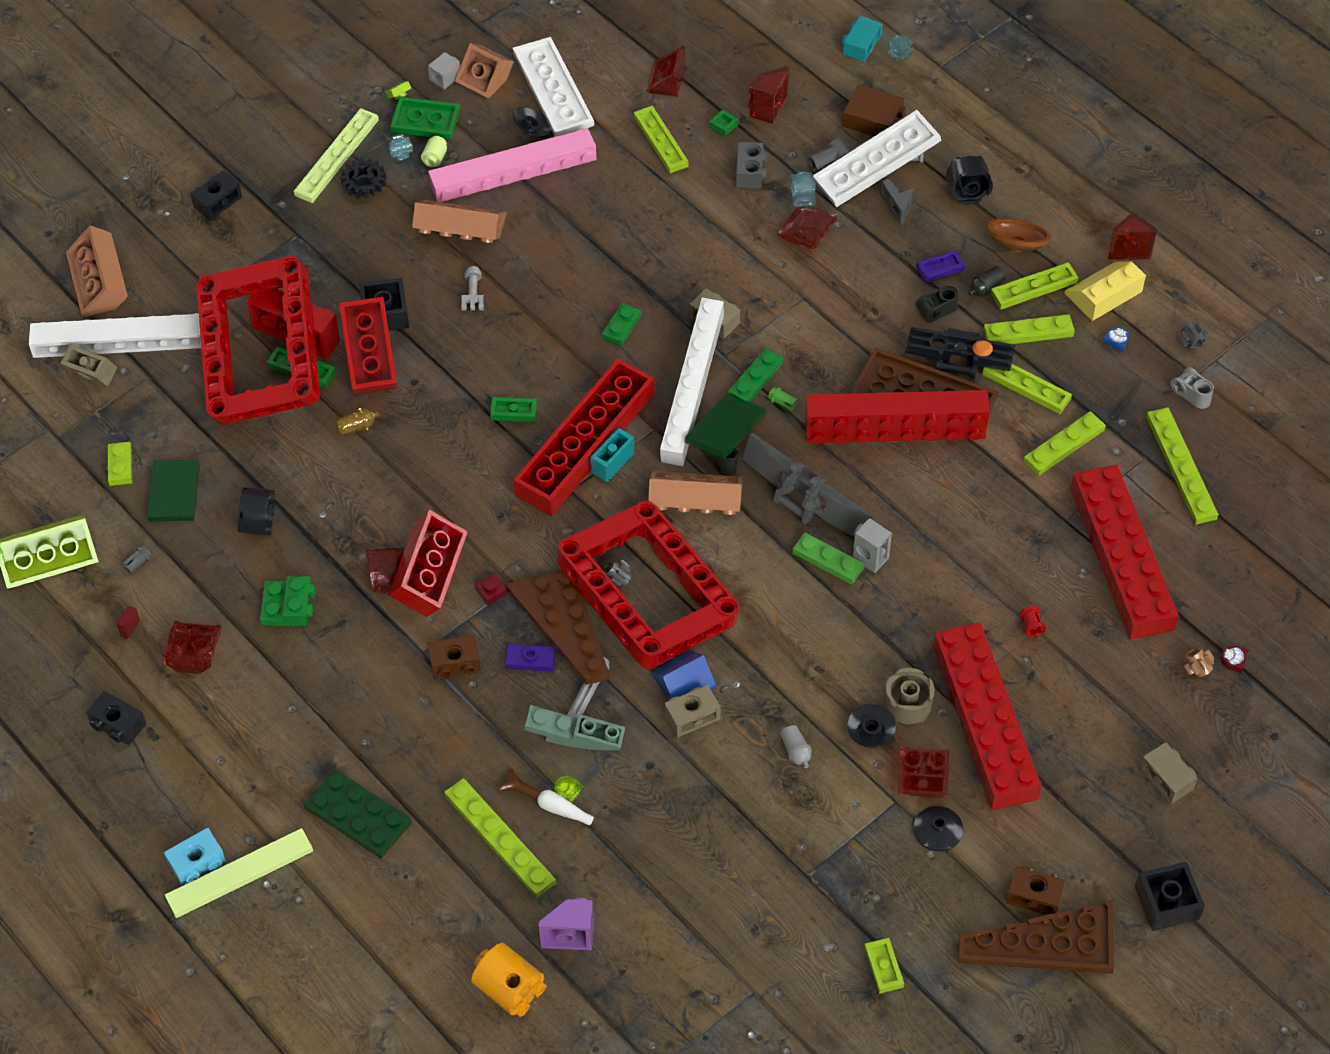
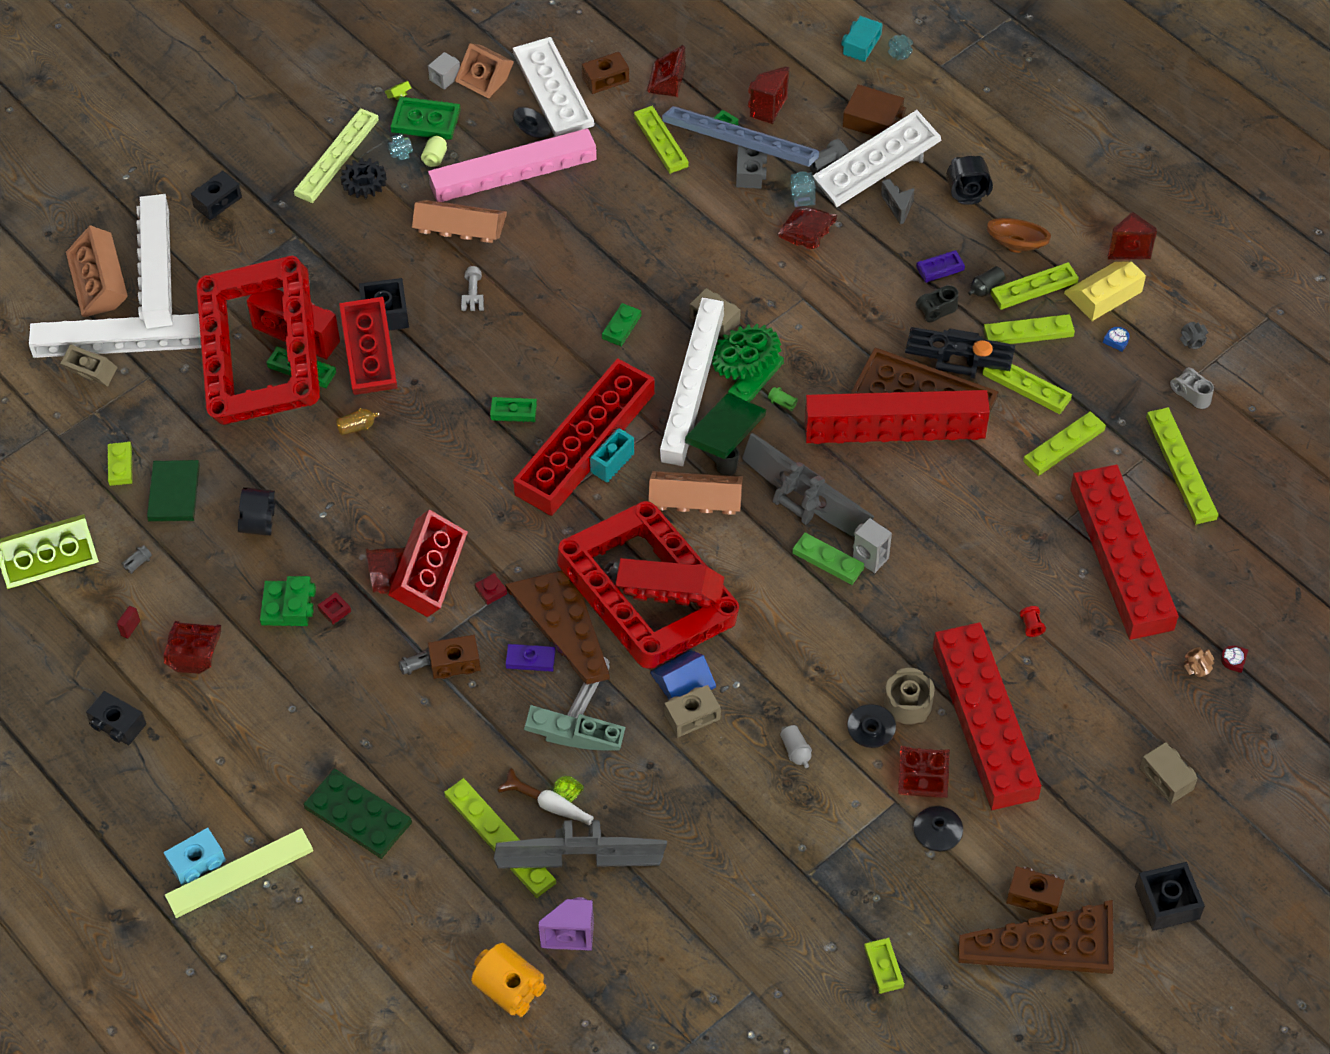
(155, 261): none -> white brick
(334, 608): none -> dark red plate
(413, 663): none -> dark grey pin
(605, 72): none -> reddish brown brick
(608, 850): none -> dark grey piece
(670, 582): none -> red brick
(740, 136): none -> sand blue tile
(746, 351): none -> green gear

